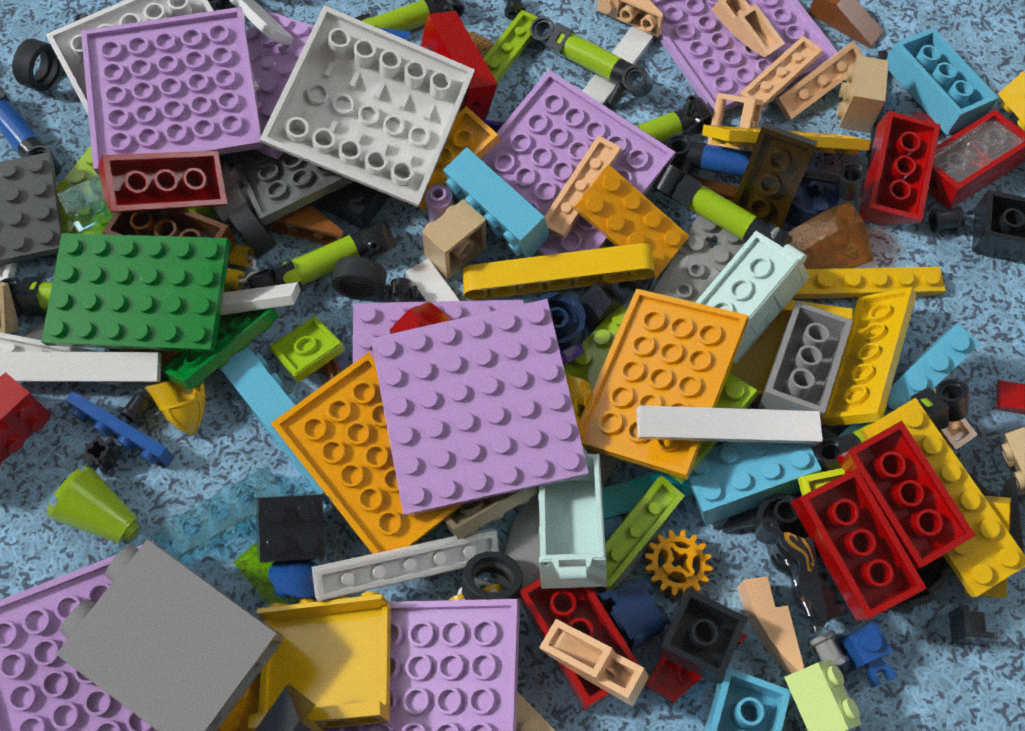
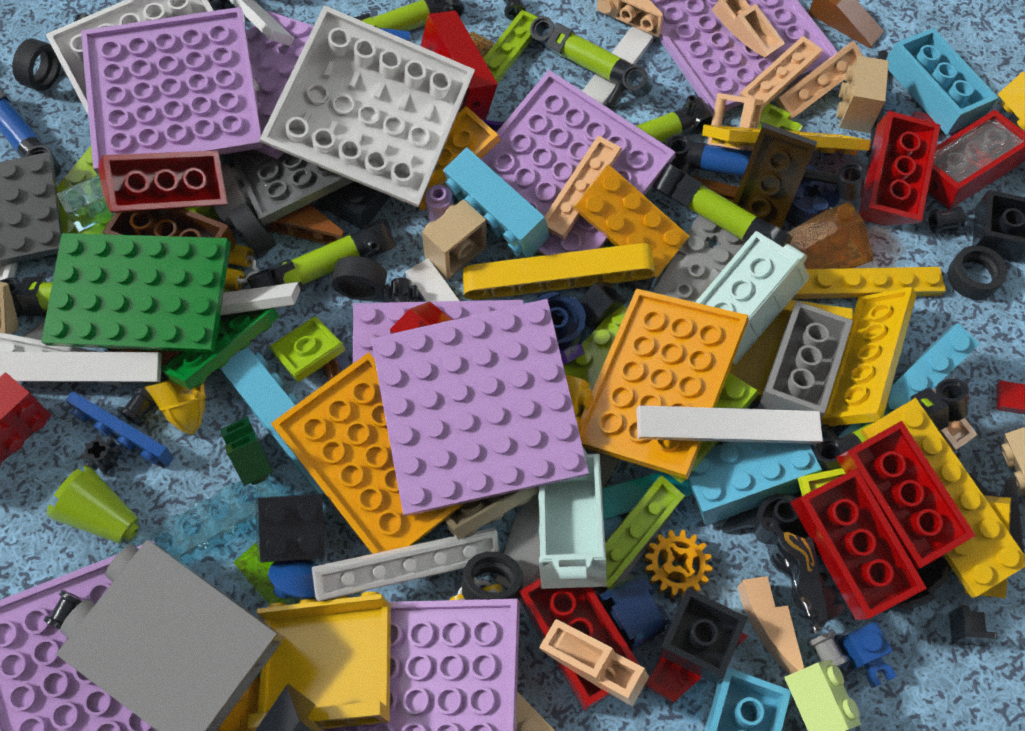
(63, 608): none -> black bush
(246, 452): none -> dark green arch
(779, 118): none -> lime plate
(987, 258): none -> black tyre

